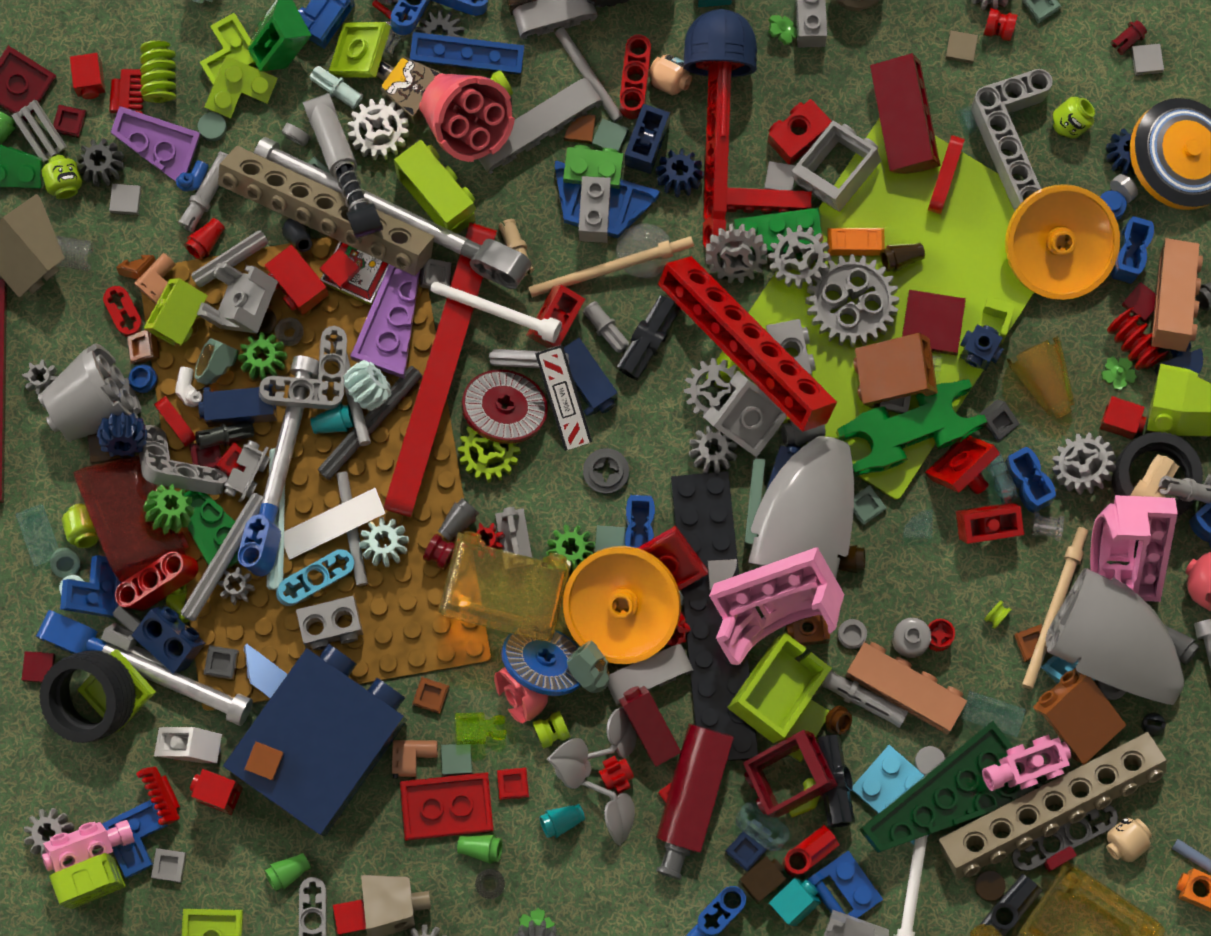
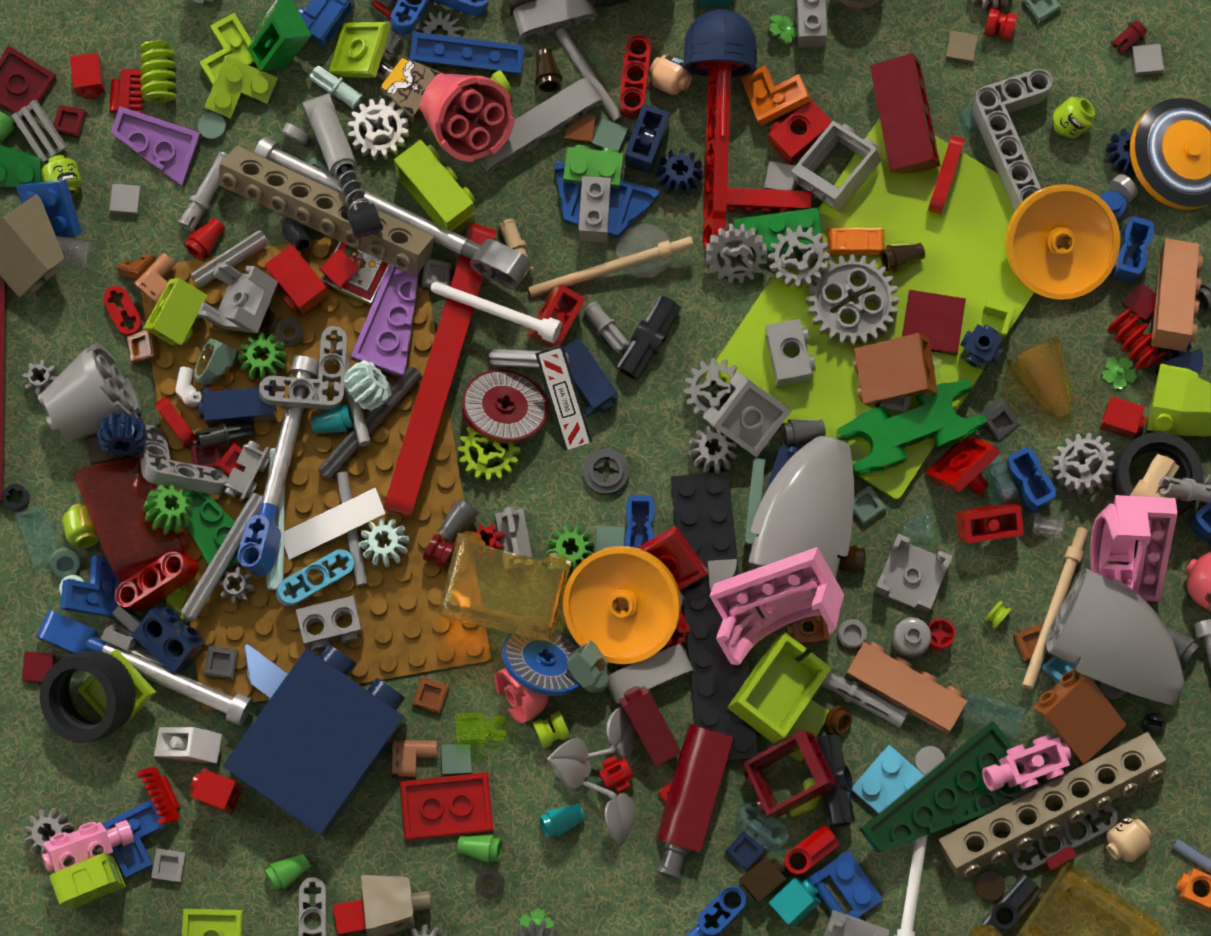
(19, 489): none -> black bush
(57, 203): none -> blue plate
(104, 171): dark grey gear -> none
(142, 378): blue plate -> none
(192, 180): blue arm -> none
(264, 761): dark orange tile -> none
(513, 783): red tile -> none
(547, 72): none -> dark brown cone
(747, 343): red brick -> none
(773, 101): none -> orange plate
(912, 575): none -> light grey panel

